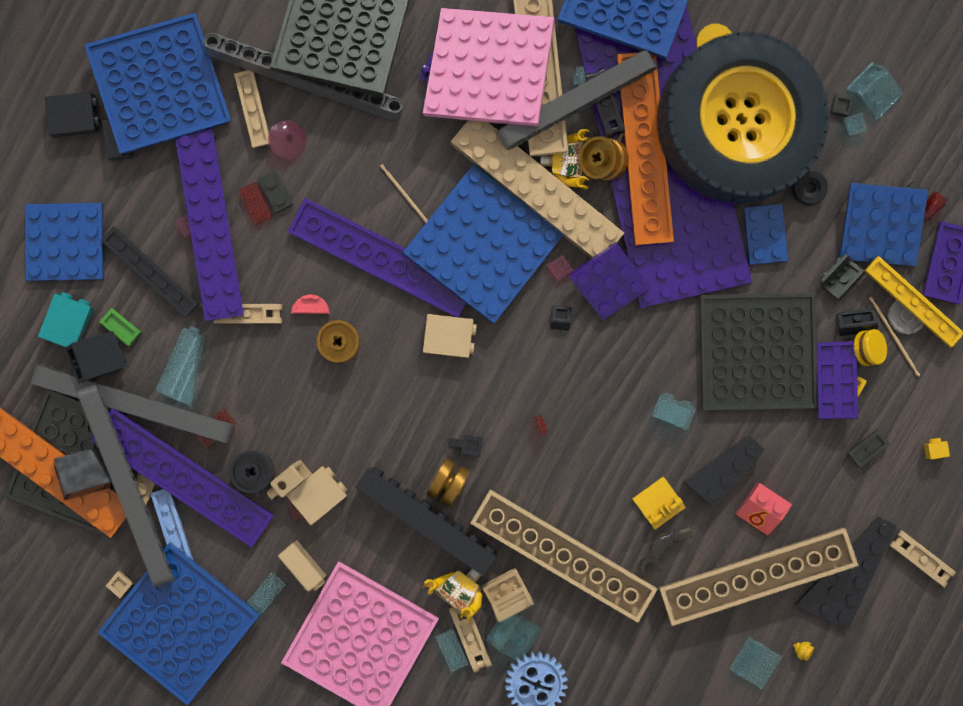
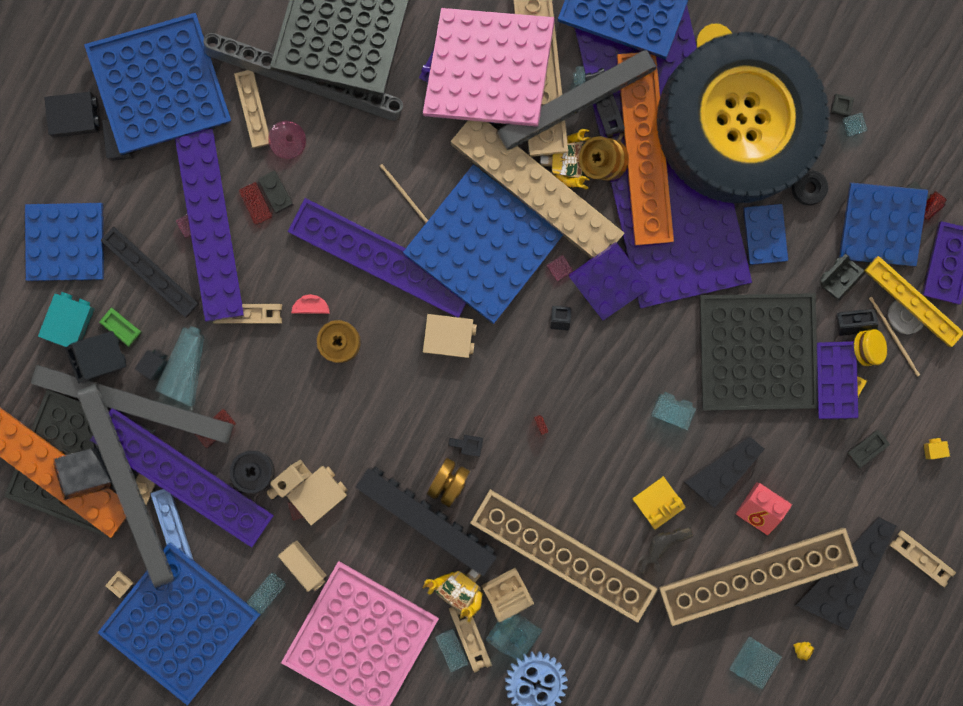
(152, 364): none -> black brick
(876, 89): clear light blue bracket -> none

